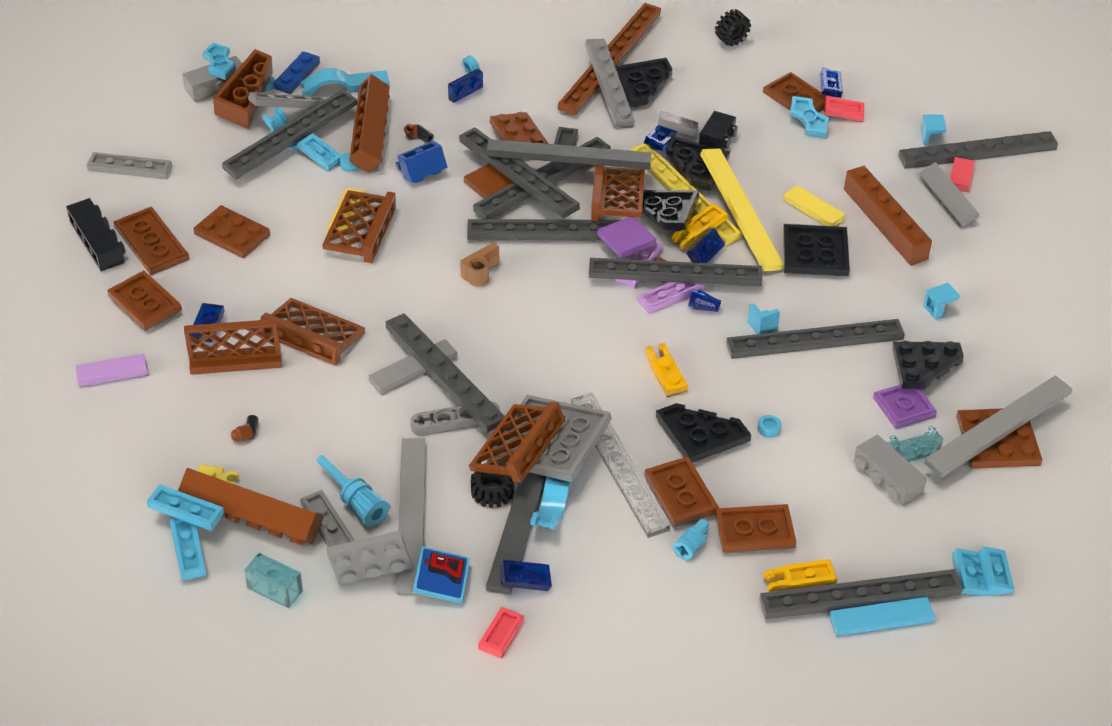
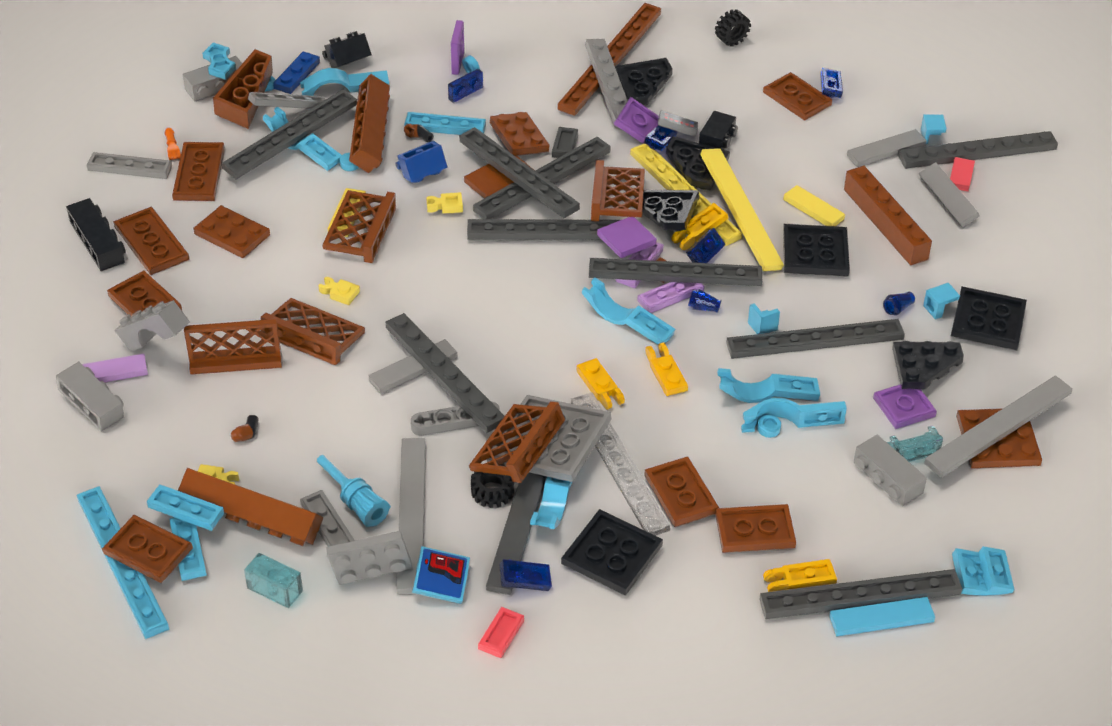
(90, 395): none -> light grey brick
(132, 583): none -> medium azure tile
(142, 326): none -> light grey arch
(147, 548): none -> dark orange tile
(172, 149): none -> orange piece
(198, 171): none -> dark orange tile
(208, 315): clear blue plate -> none
(342, 291): none -> light yellow plate
(347, 50): none -> black brick
(444, 123): none -> medium azure tile
(447, 203): none -> light yellow plate
(457, 47): none -> medium lavender tile
(475, 266): medium nougat plate -> none
(569, 154): dark grey tile -> none
(600, 383): none -> yellow hinge
(612, 552): none -> black plate
(636, 120): none -> medium lavender tile
(636, 318): none -> medium azure piece
(691, 540): medium azure hinge -> none
(701, 431): black plate -> none
(774, 386): none -> medium azure piece
(800, 415): none -> medium azure piece
(814, 122): medium azure tile -> none
(844, 108): coral tile -> none
(885, 148): none -> light grey tile
(896, 303): none -> clear blue cone
(989, 318): none -> black plate

